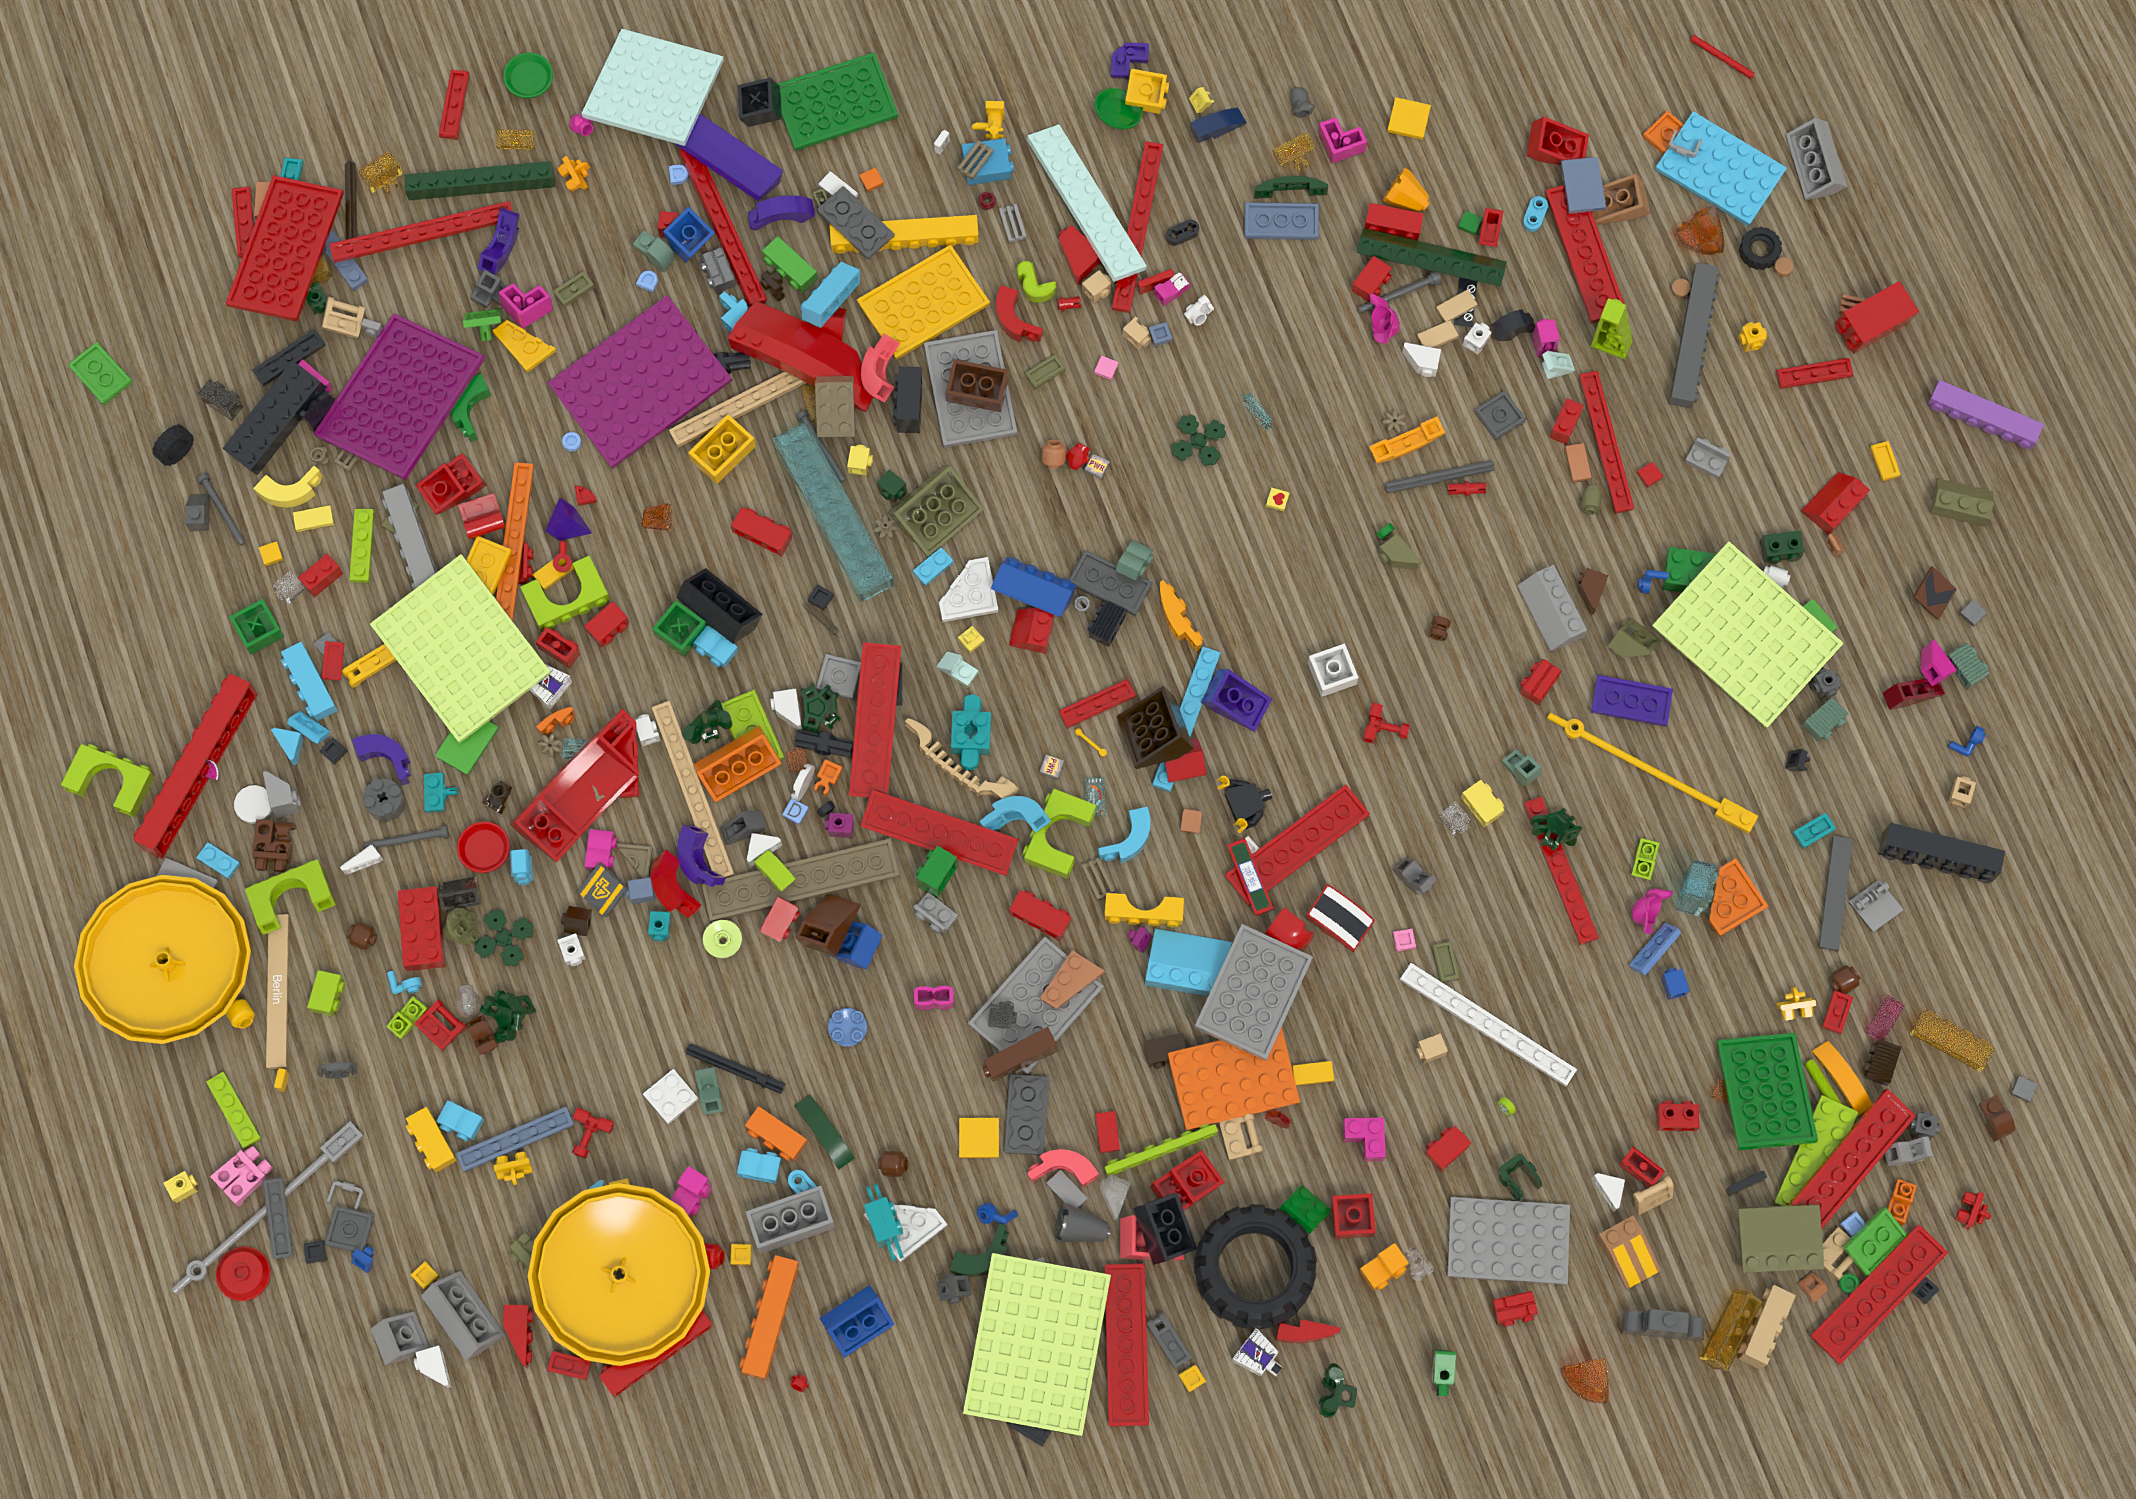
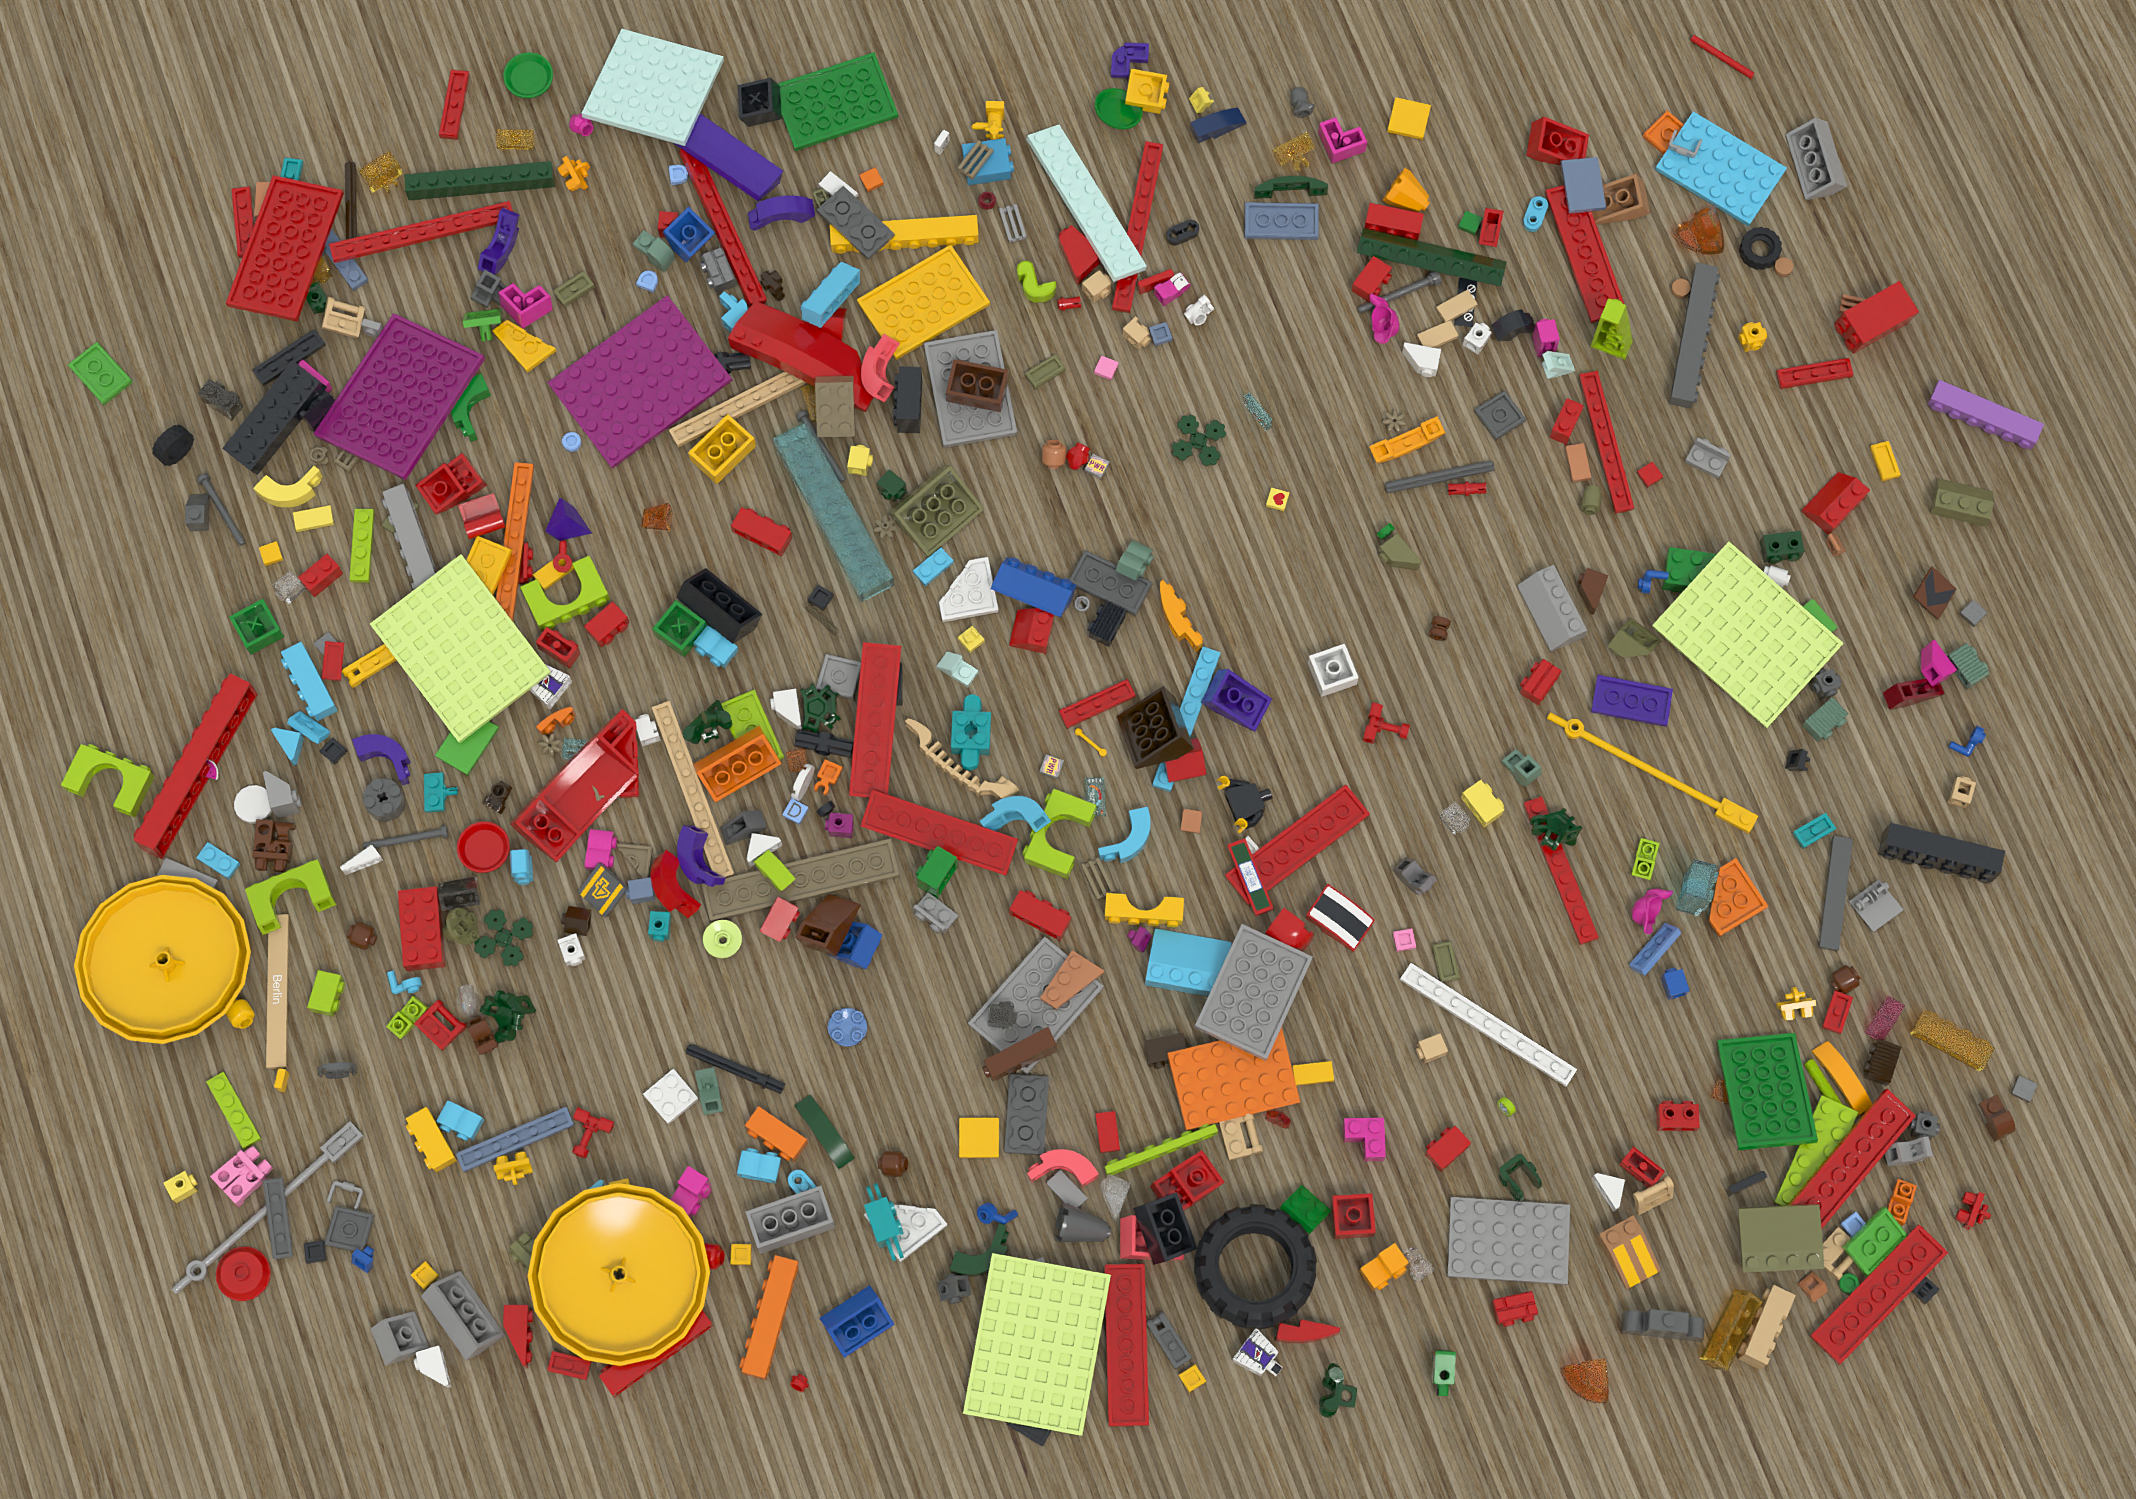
(584, 496): red tile -> none
(789, 265): bright green brick -> none
(928, 998): dark pink brick -> none
(1009, 322): red arch -> none

